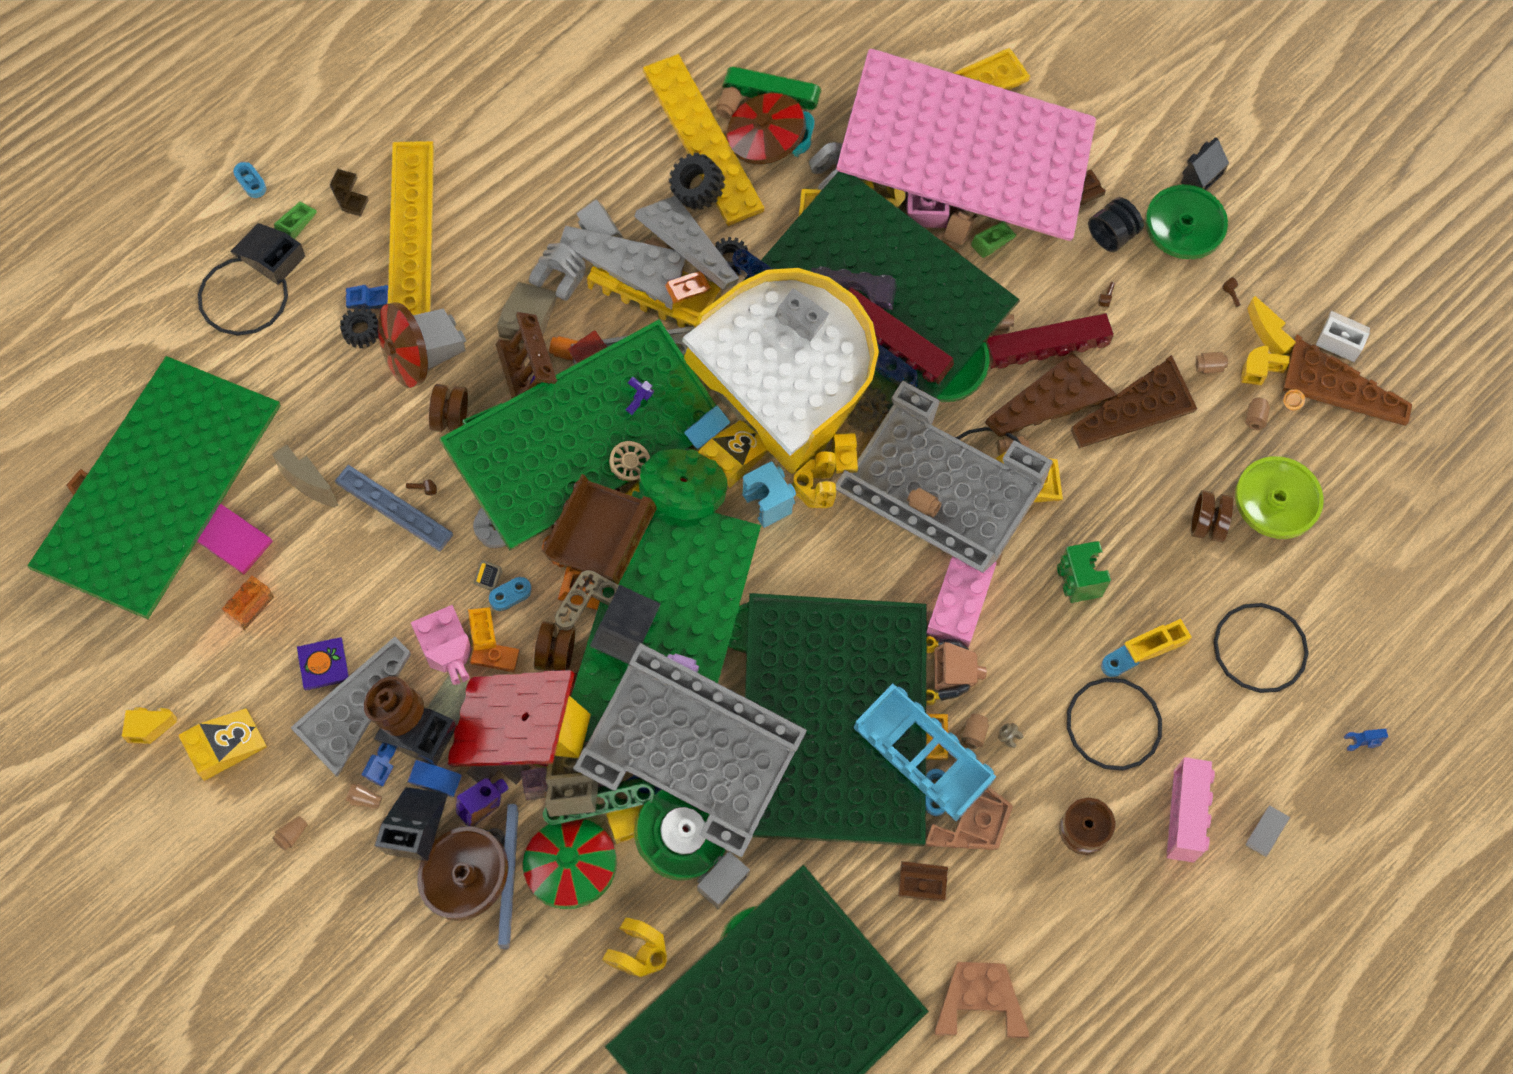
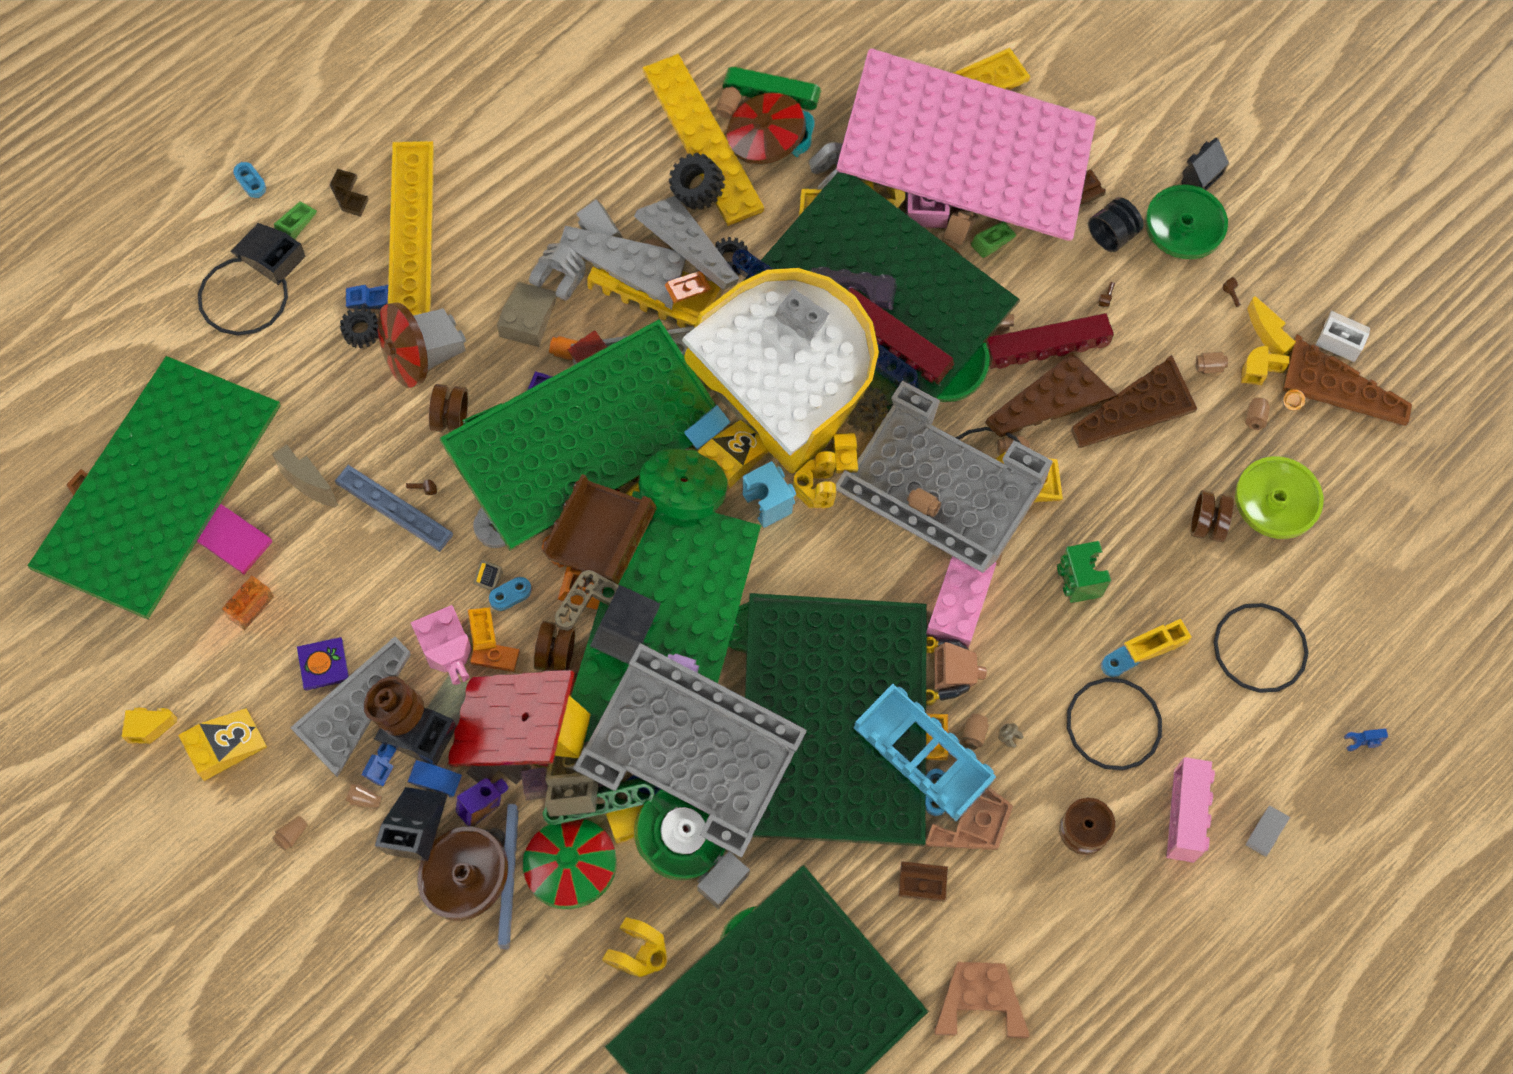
(513, 359): reddish brown fence -> none
(628, 460): tan wheel -> none
(644, 391): dark purple piece -> none

